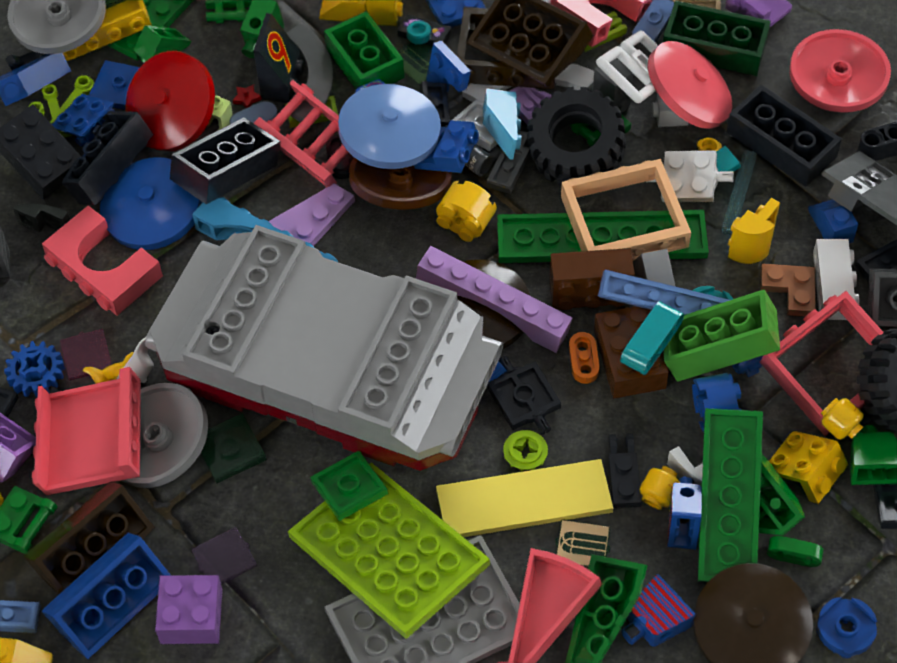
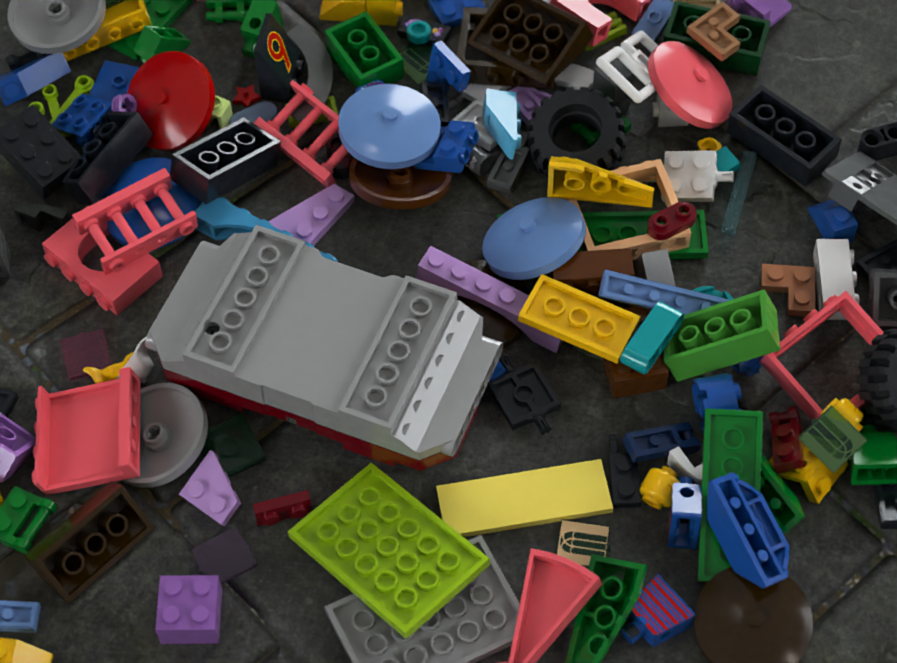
(34, 368): blue gear -> none
(107, 595): blue slope -> none
(130, 101): none -> medium lavender bush
(134, 197): none -> coral fence
(212, 490): none -> lavender wing
(282, 508): none -> dark red plate
(349, 485): green plate -> none
(465, 210): yellow brick -> none
(515, 444): lime gear -> none
(534, 238): none -> medium blue dish
(579, 318): none -> yellow plate
(584, 359): orange plate -> none
(586, 182): none -> yellow wedge
(659, 441): none -> dark blue plate
(673, 221): none -> dark red plate
(712, 32): none -> medium nougat plate
(747, 531): none -> blue wedge
(753, 234): yellow brick -> none
(785, 443): none -> dark red plate
(795, 551): green beam -> none
(832, 439): none -> clear green piece
(840, 70): coral dish -> none
(841, 641): blue plate -> none

